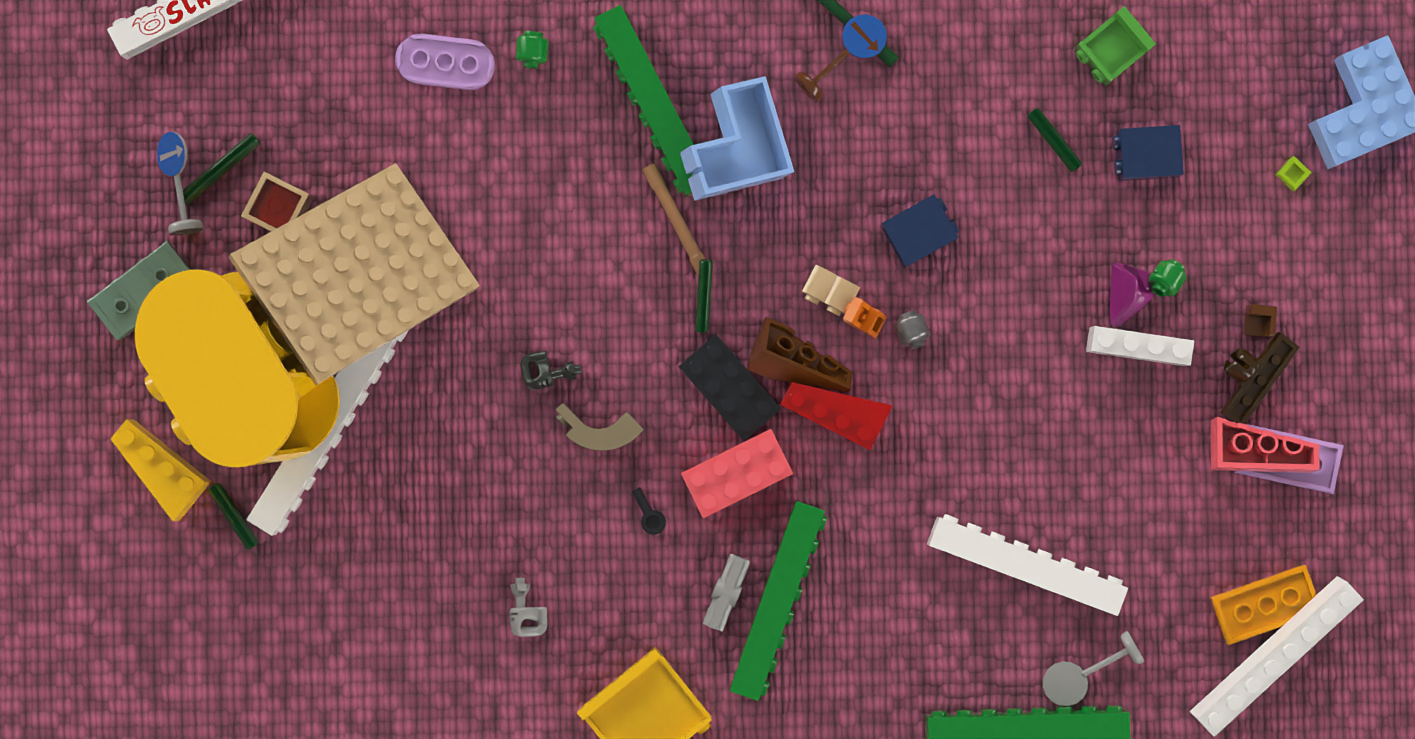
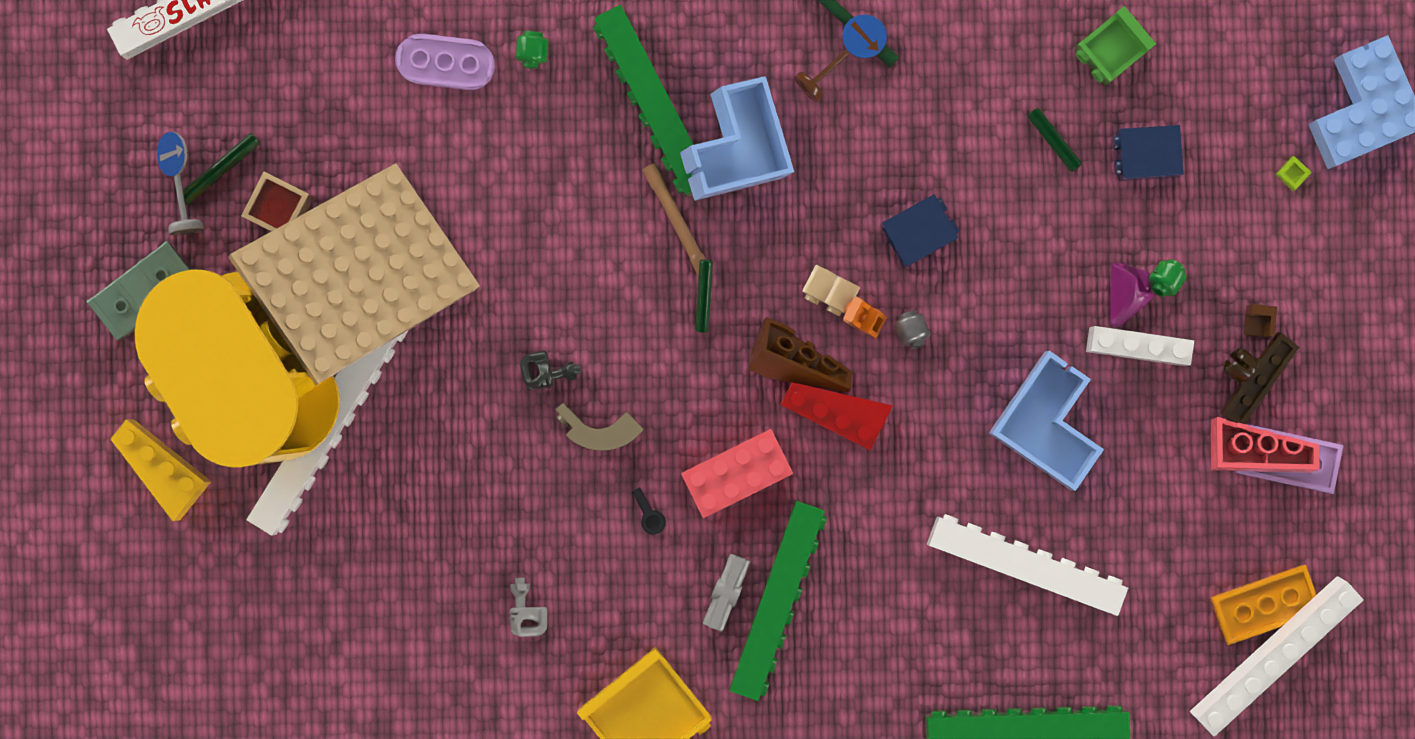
(233, 516): dark green axle -> none
(729, 387): black plate -> none
(1035, 423): none -> light blue piece
(1067, 682): light grey piece -> none

